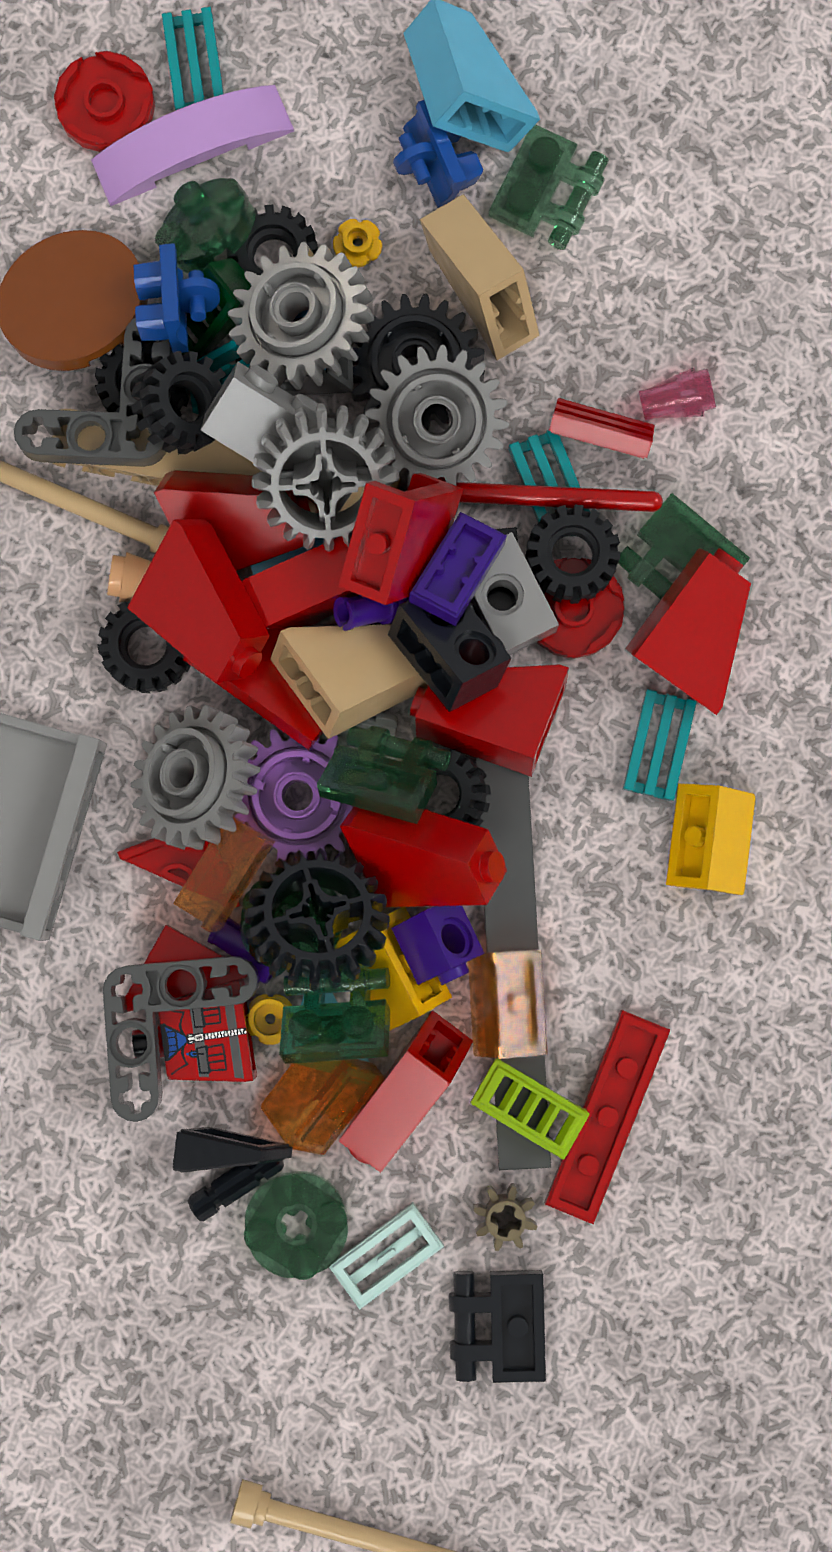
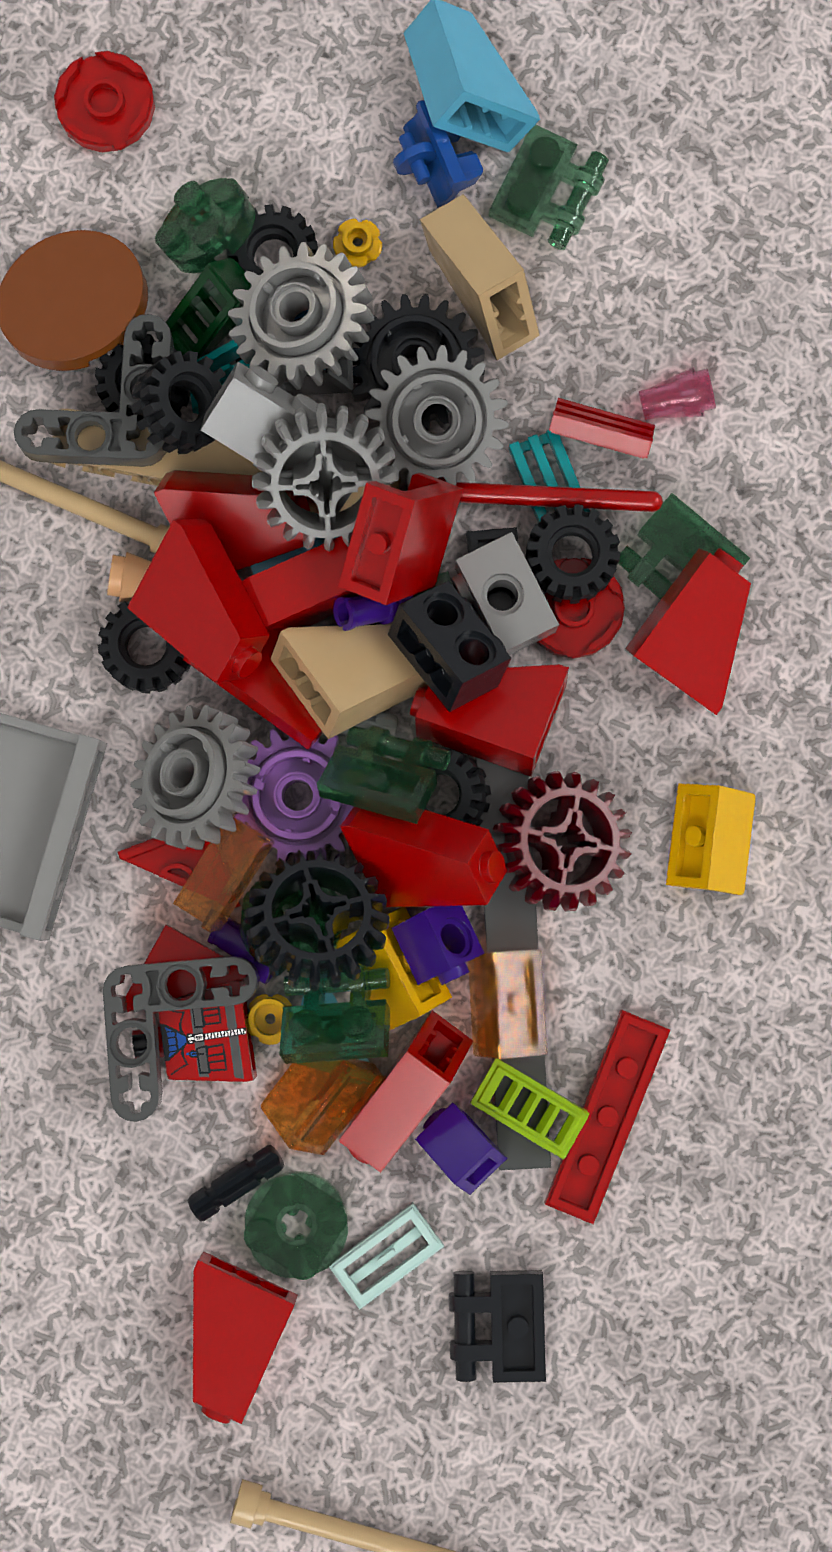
(179, 295): blue hips -> none
(188, 22): teal tile -> none
(189, 138): lavender slope -> none
(217, 1148): black slope -> none
(233, 1335): none -> red slope
(457, 568): dark purple plate -> none
(460, 1147): none -> dark purple brick
(513, 1229): dark tan gear -> none
(568, 820): none -> dark red gear
(668, 702): teal tile -> none

